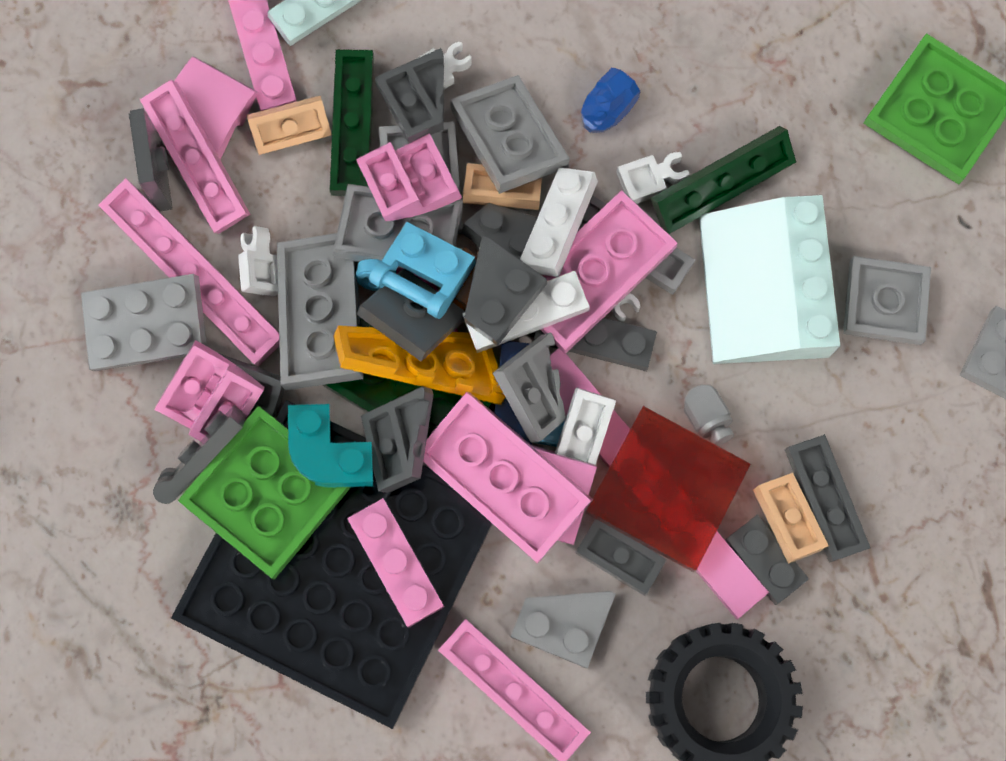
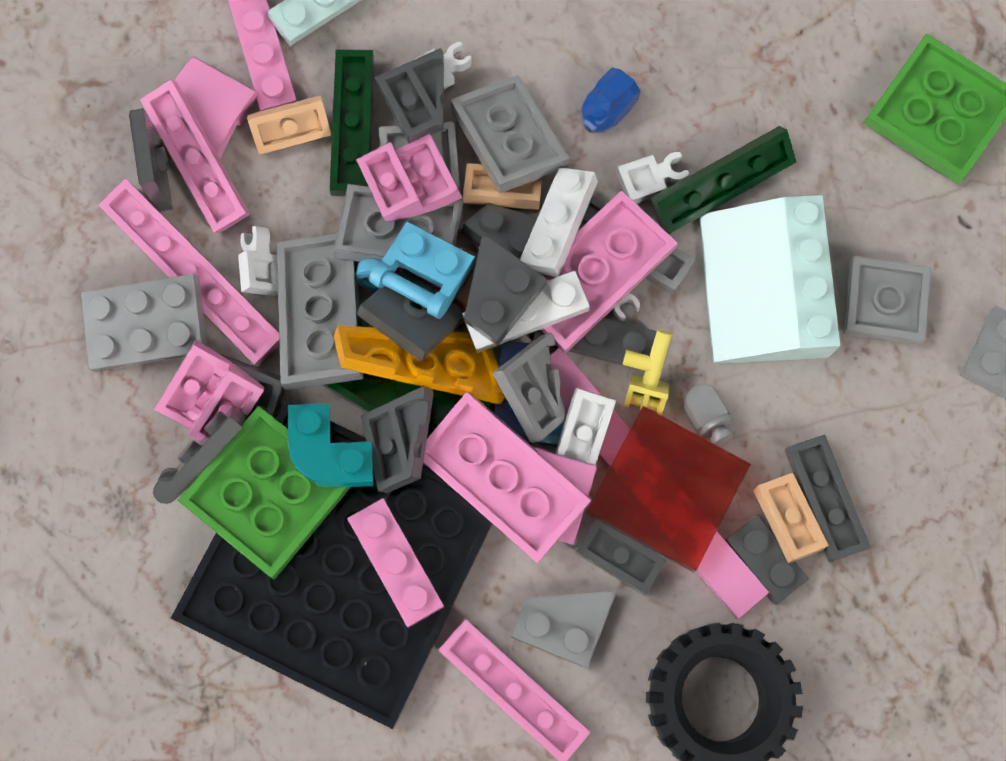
(649, 383): none -> light yellow arm

